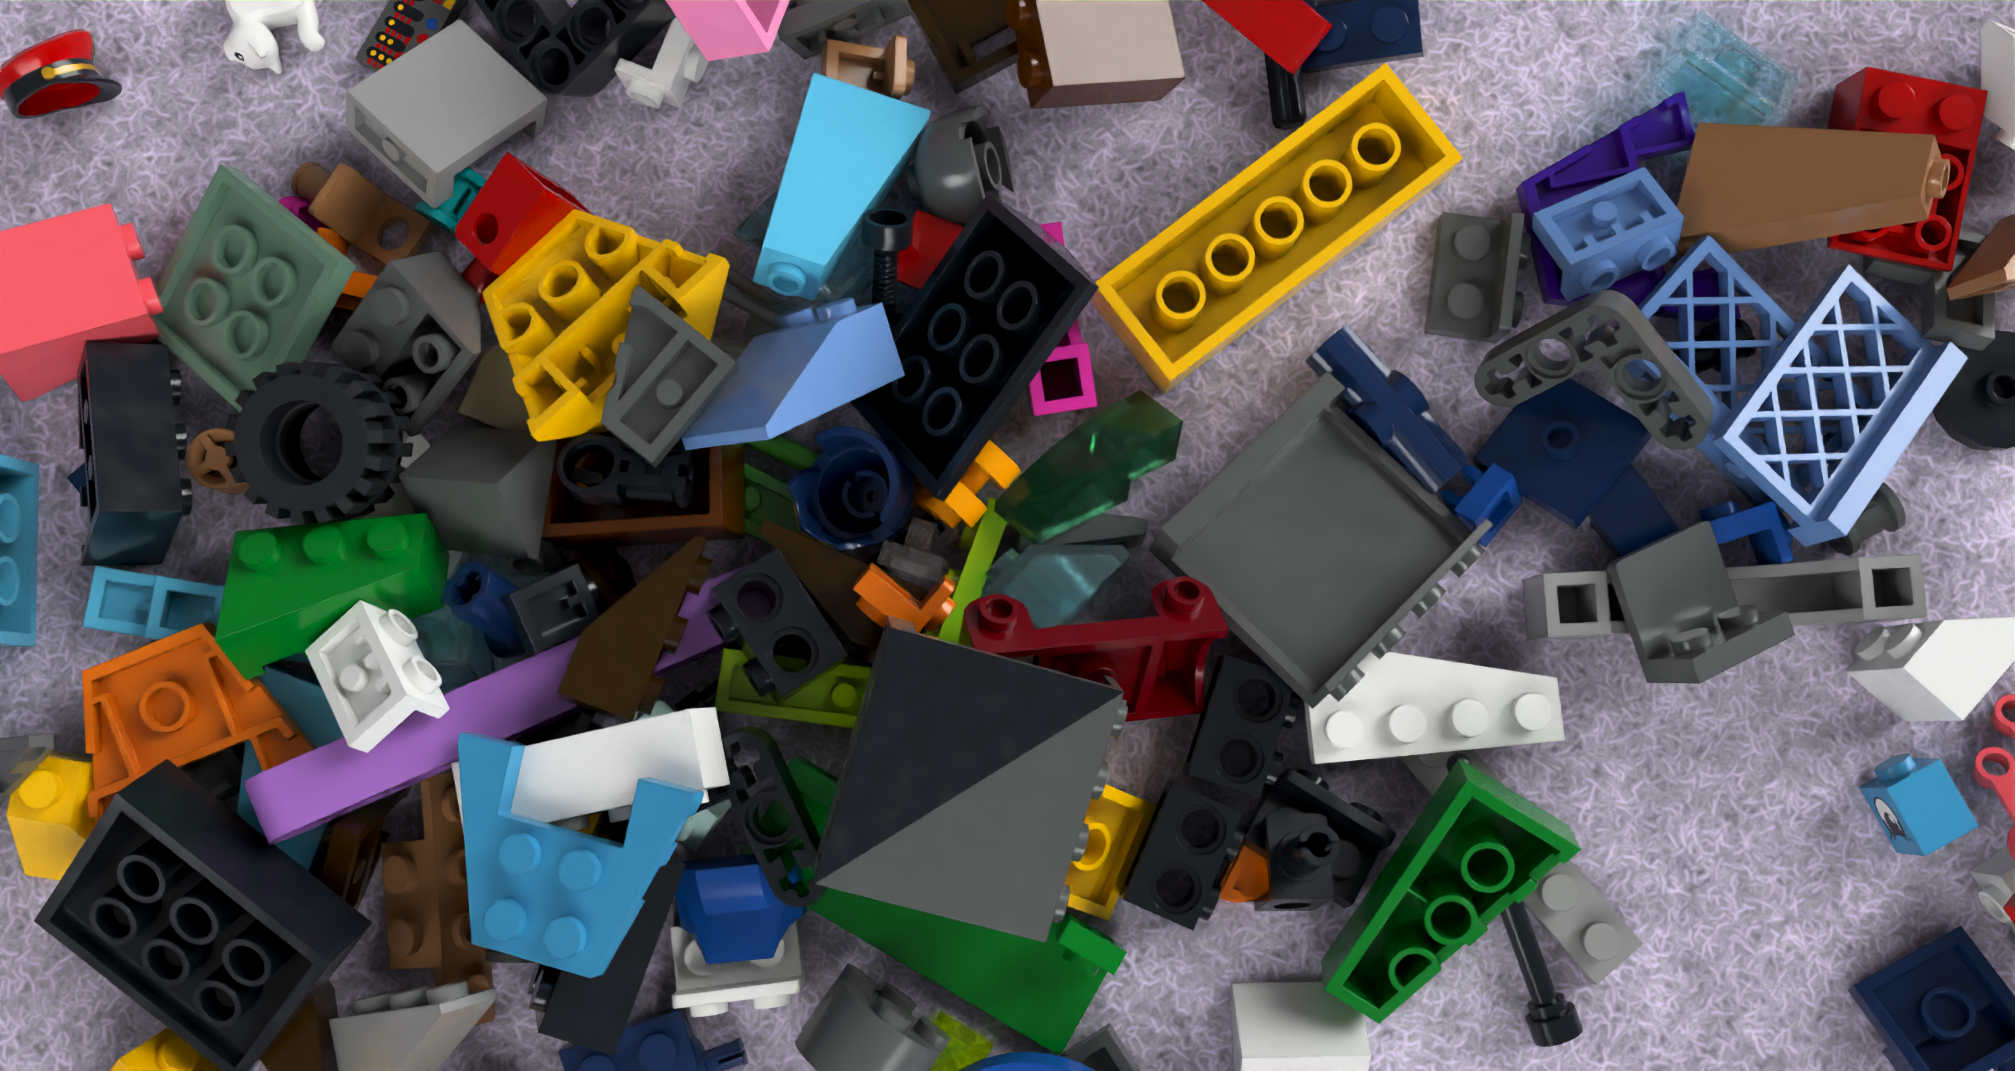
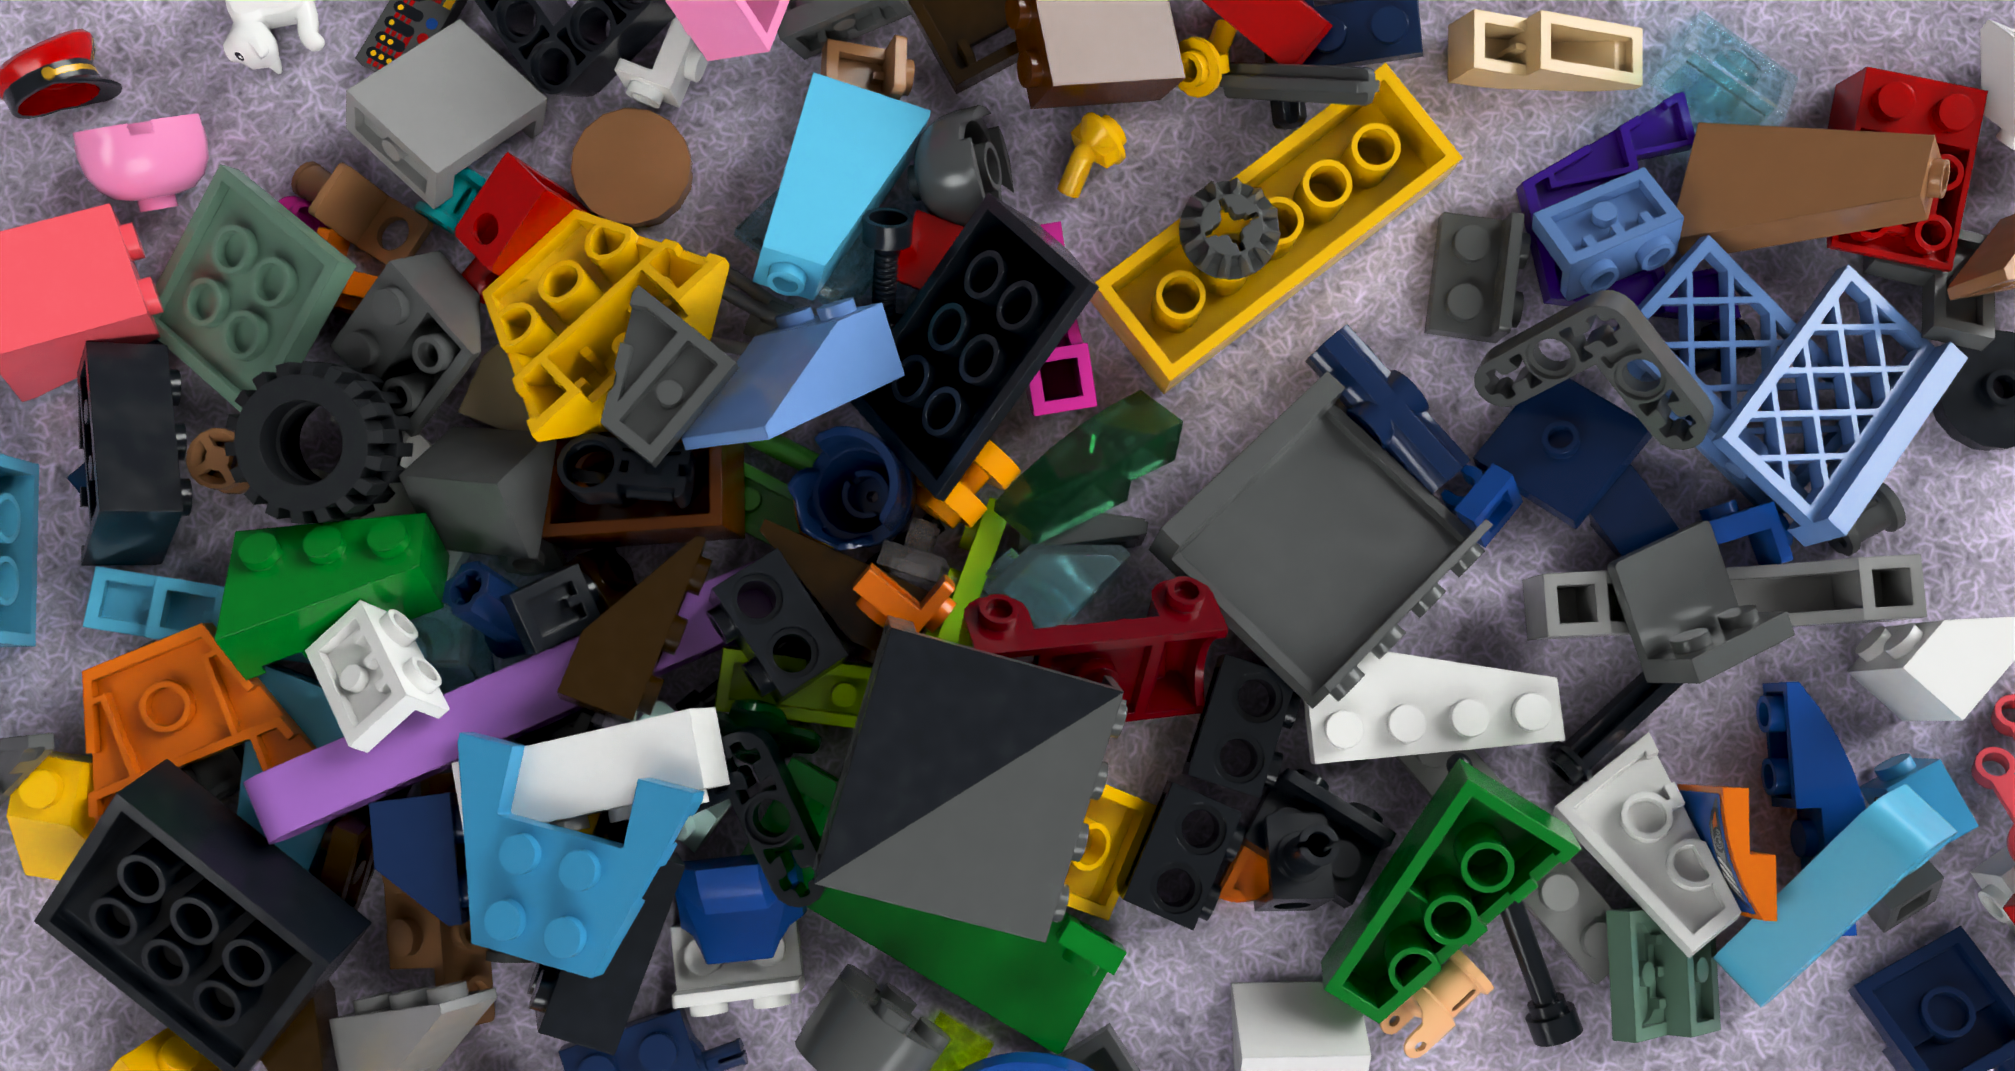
(145, 159): none -> bright pink cylinder
(423, 852): none -> dark blue slope
(632, 167): none -> medium nougat tile
(772, 720): none -> dark green plate
(1097, 141): none -> yellow plate
(1206, 60): none -> yellow plate
(1219, 255): none -> dark grey gear
(1300, 83): none -> dark grey axle
(1438, 1003): none -> light nougat piece
(1544, 52): none -> tan slope
(1607, 728): none -> black axle
(1645, 840): none -> white wing
(1655, 984): none -> sand green slope
(1722, 821): none -> orange slope
(1806, 769): none -> blue slope
(1835, 891): none -> medium azure beam
(1907, 897): none -> dark grey tile

